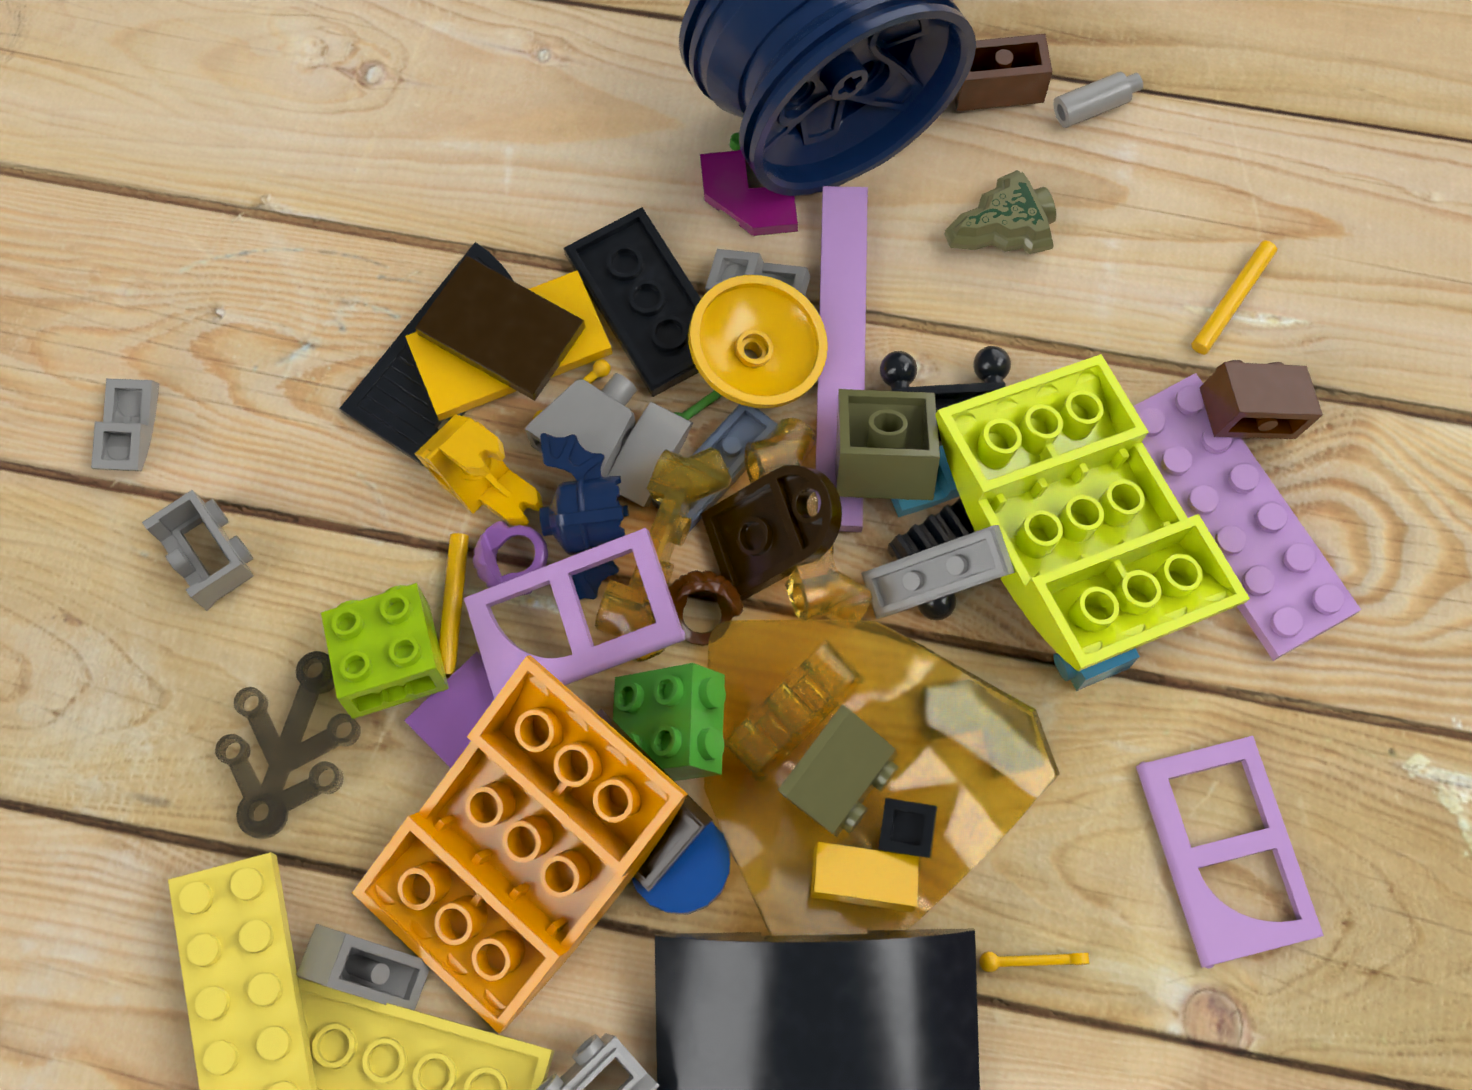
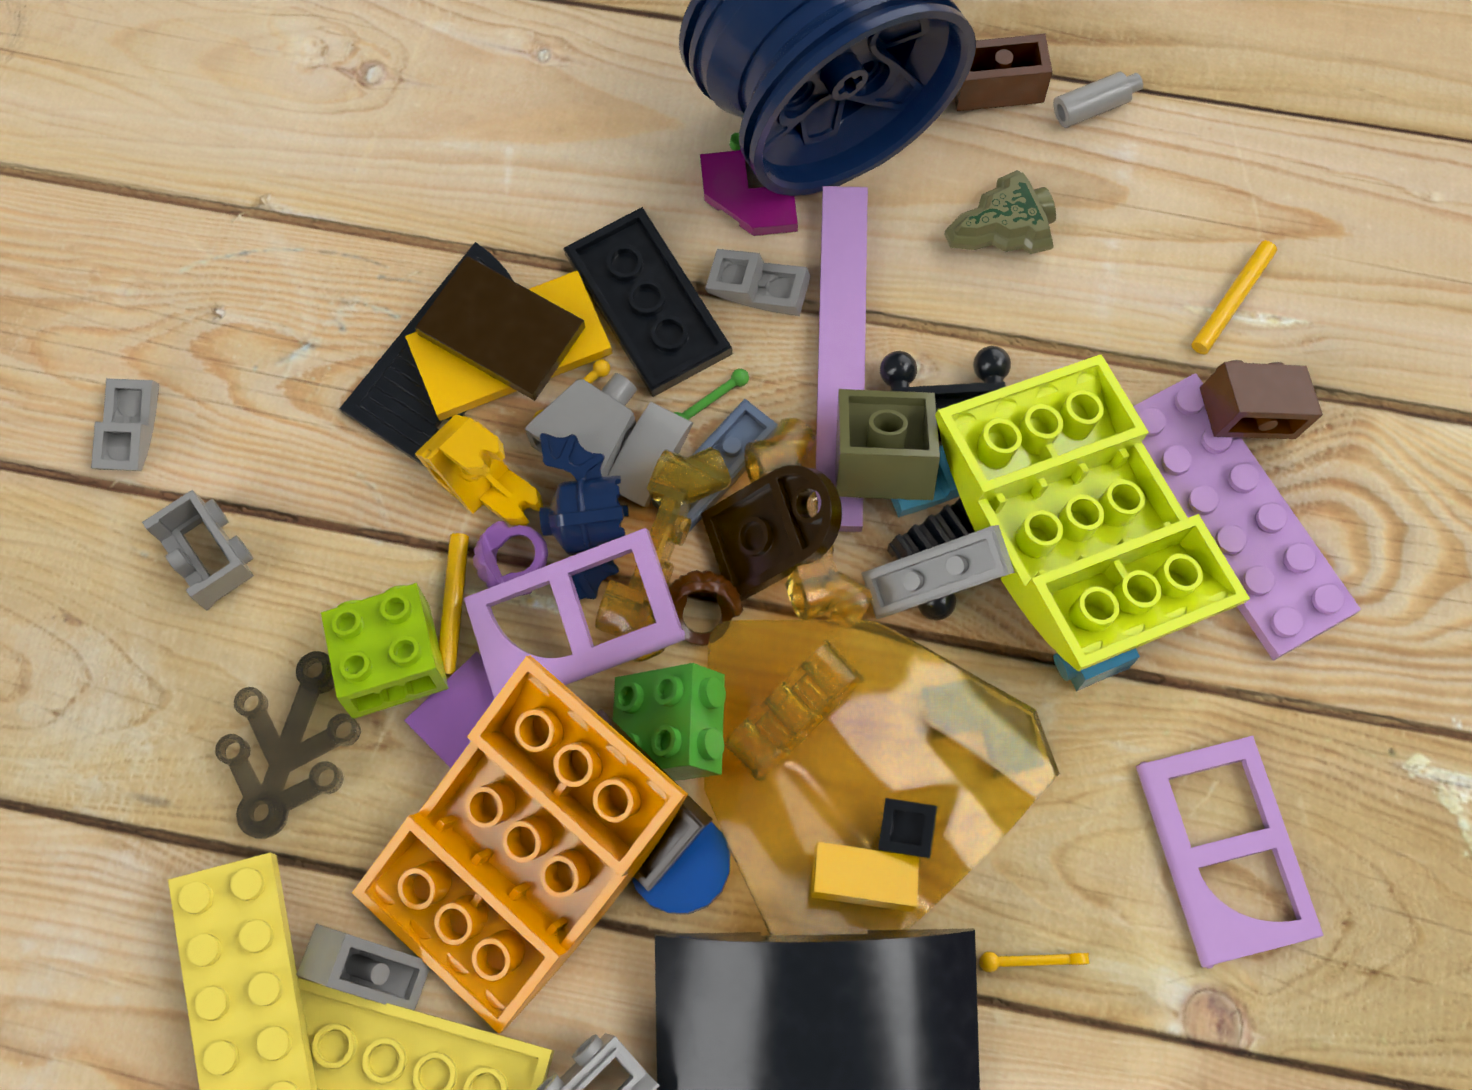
(763, 318): yellow dish -> none
(840, 772): olive slope -> none

